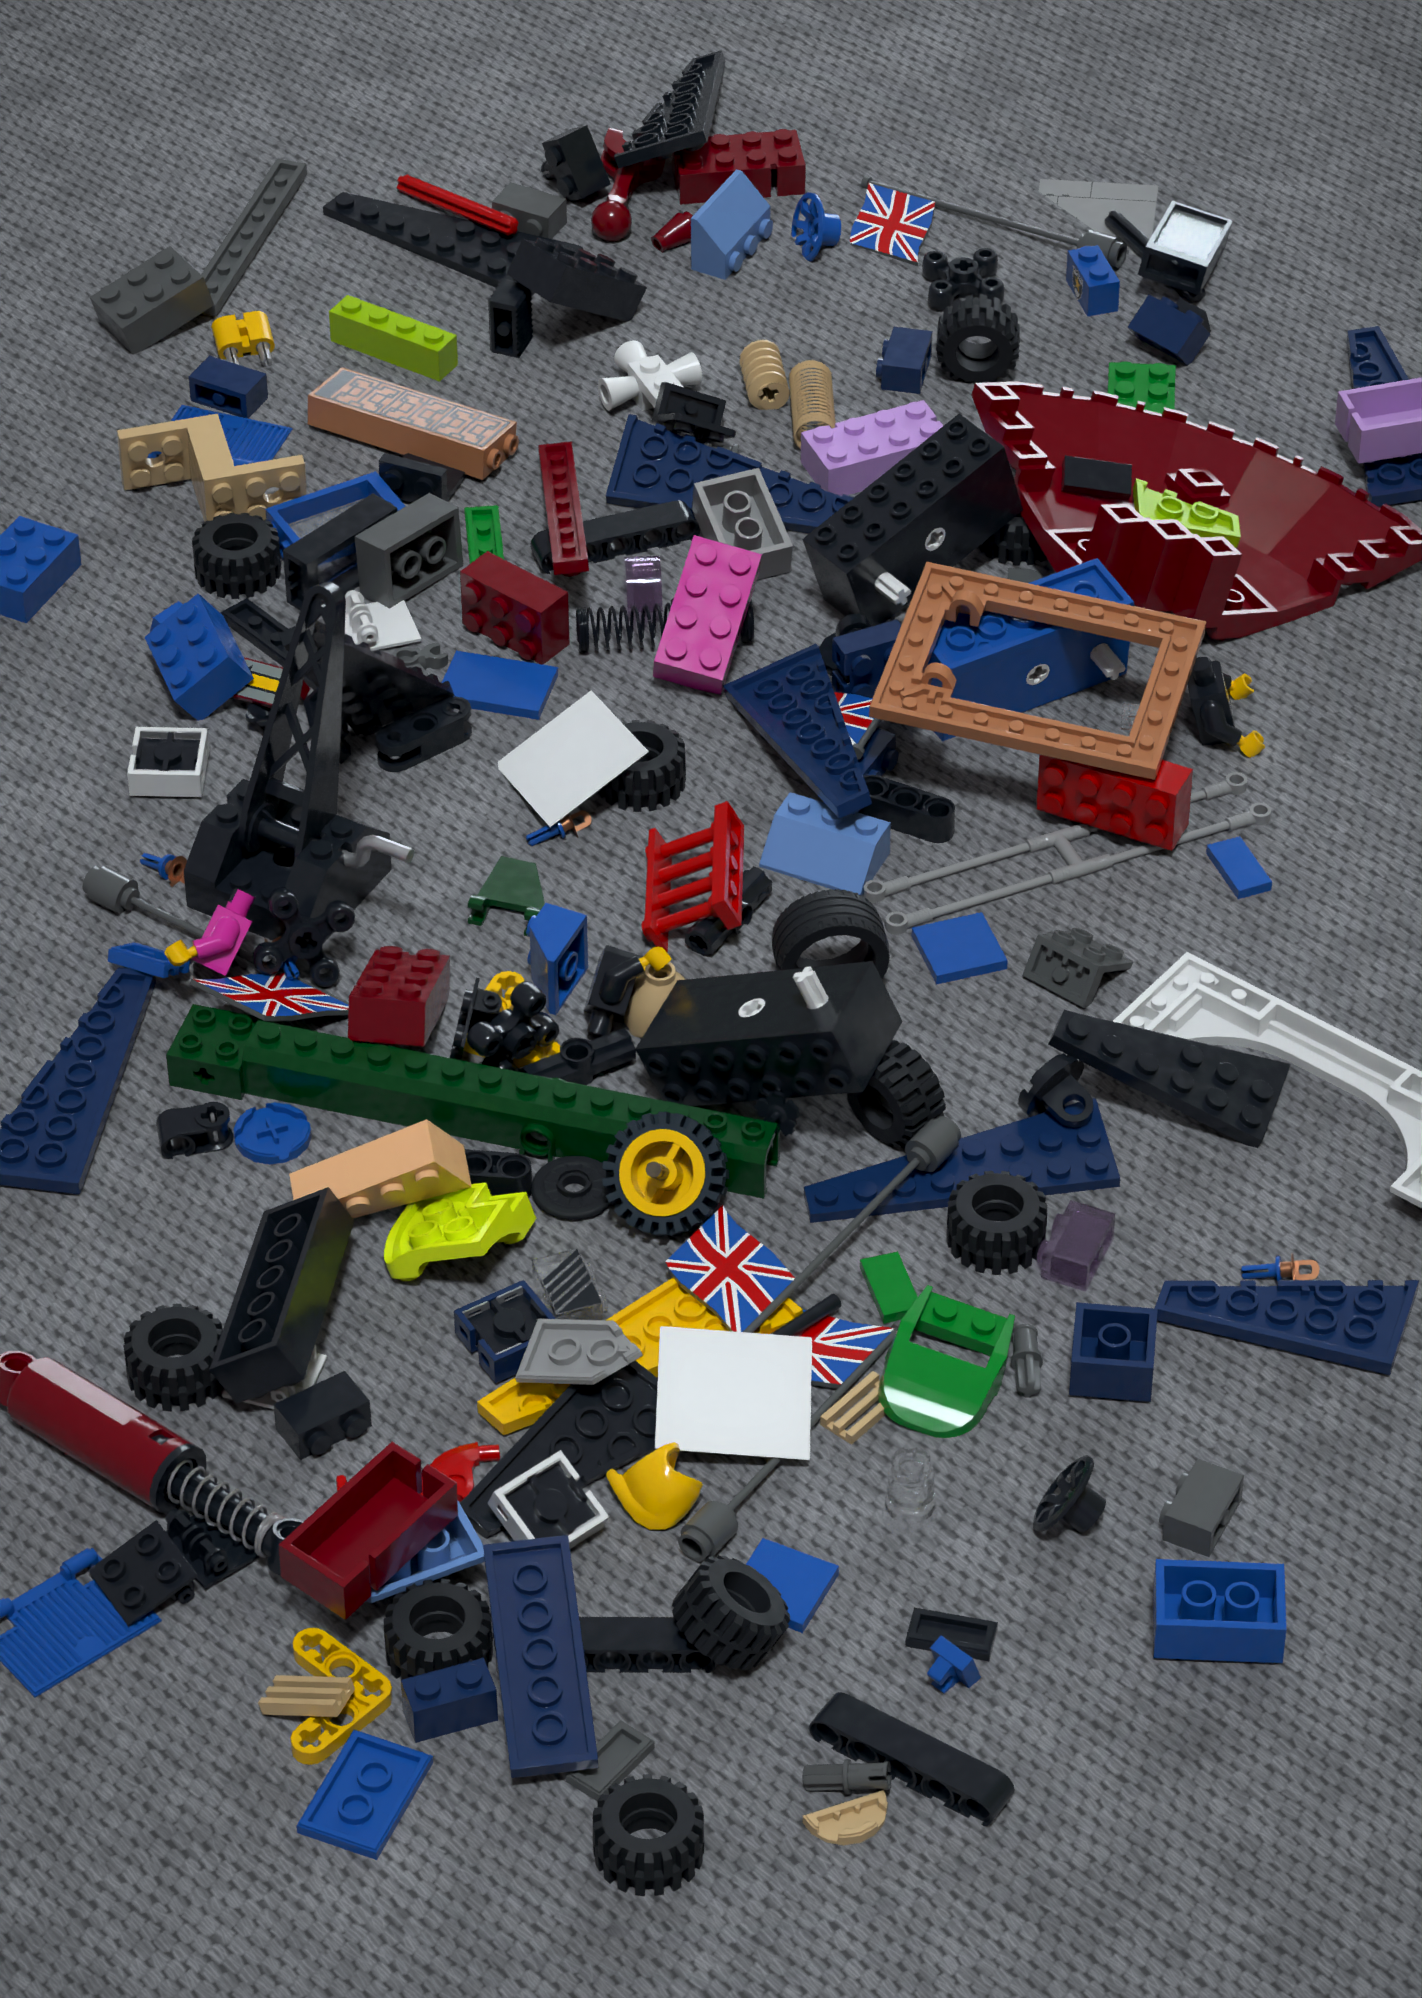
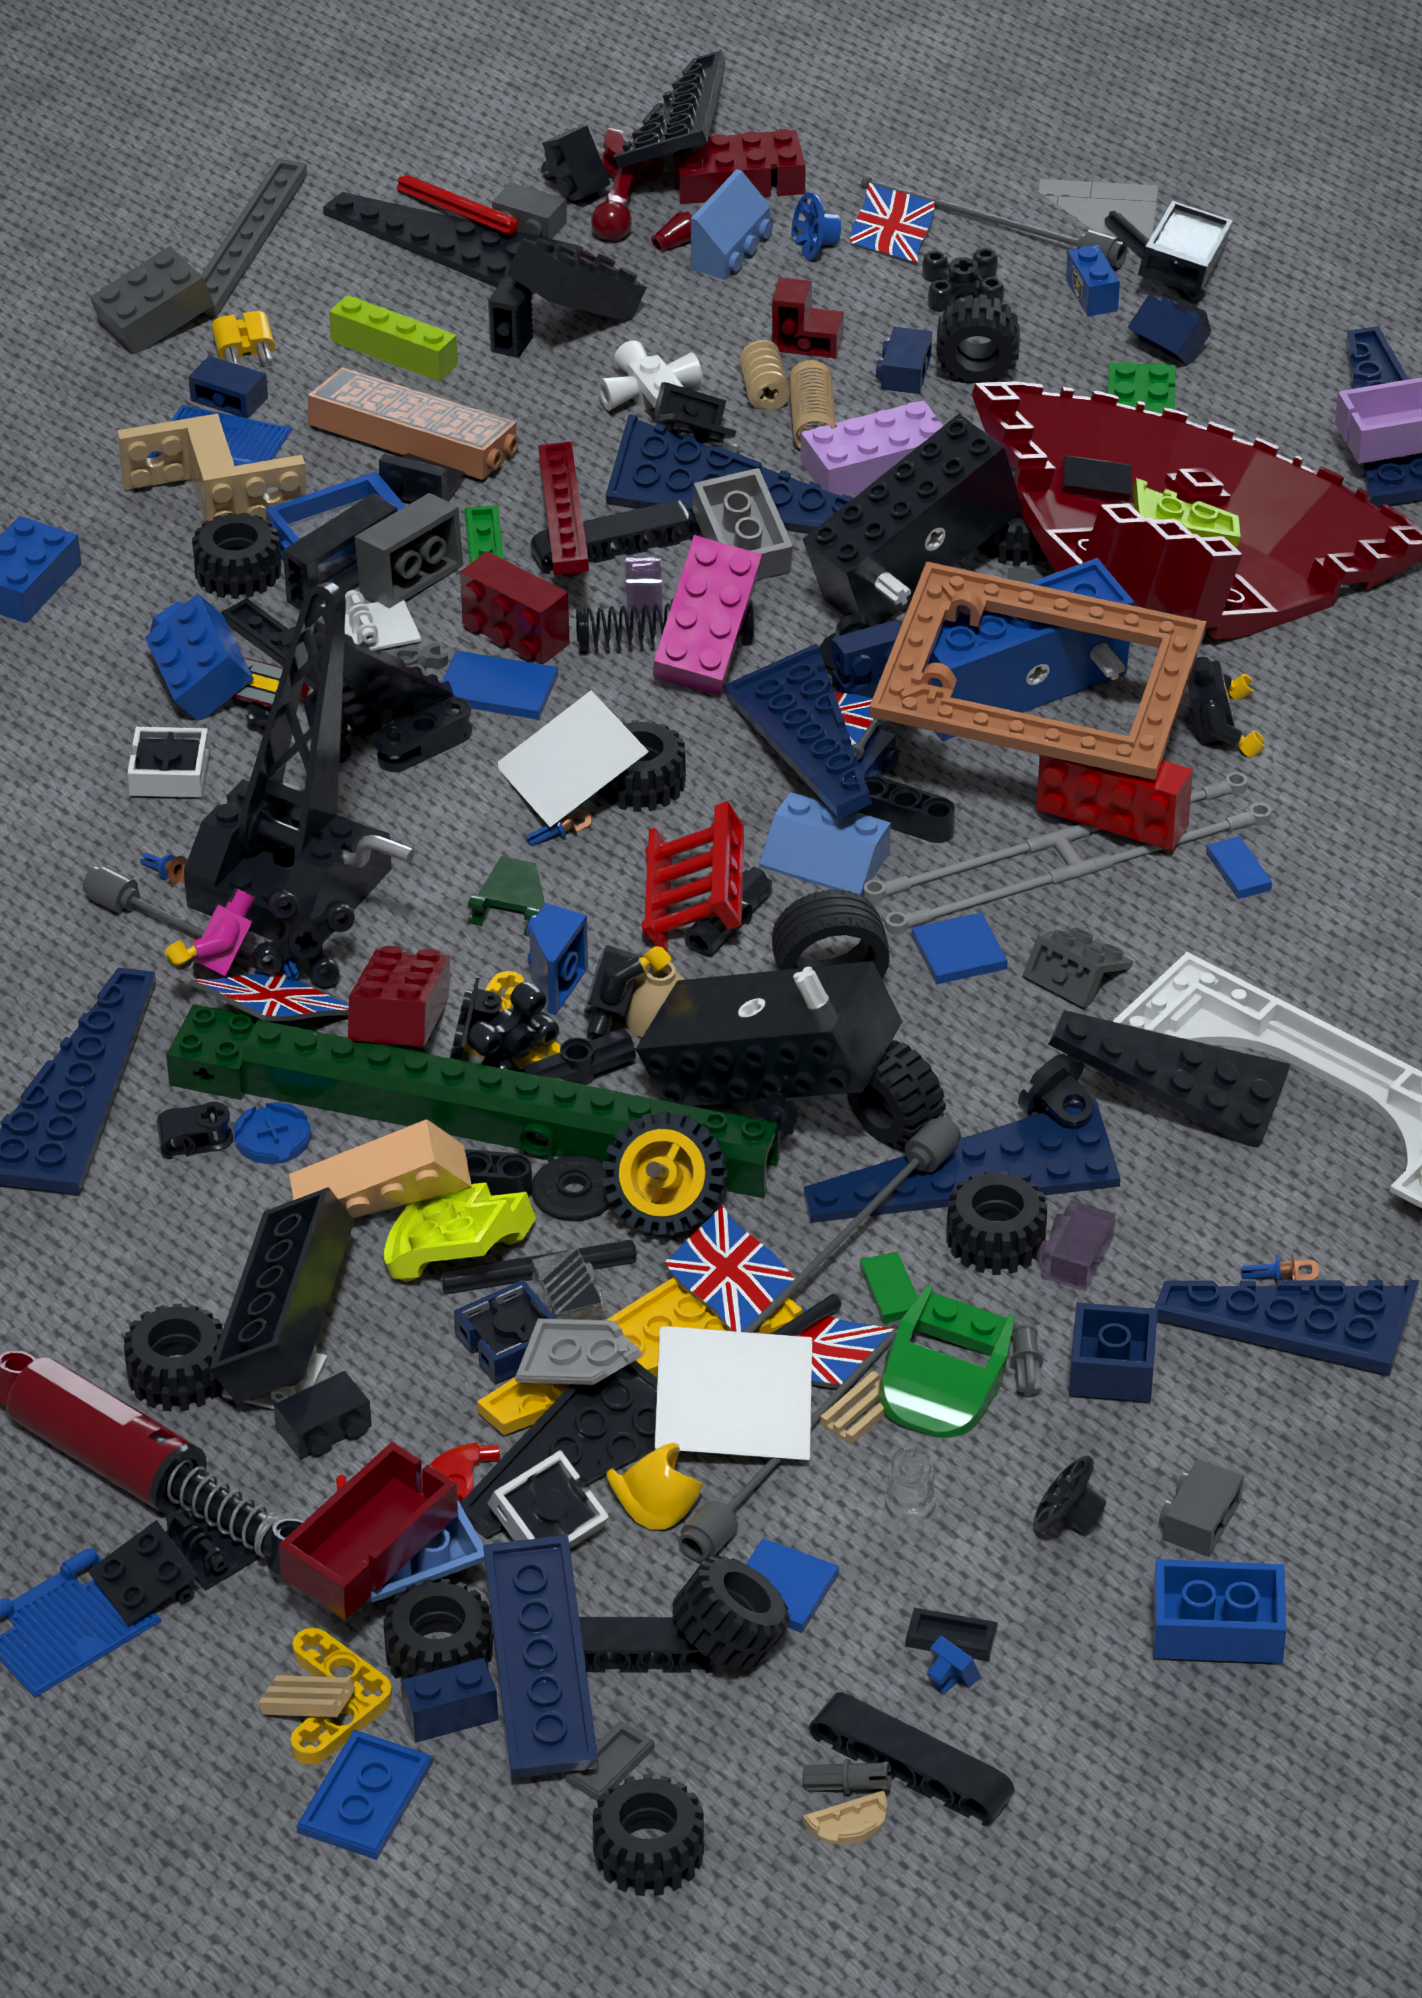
(145, 960): blue tile -> none
(521, 1268): none -> black axle
(801, 328): none -> dark red brick

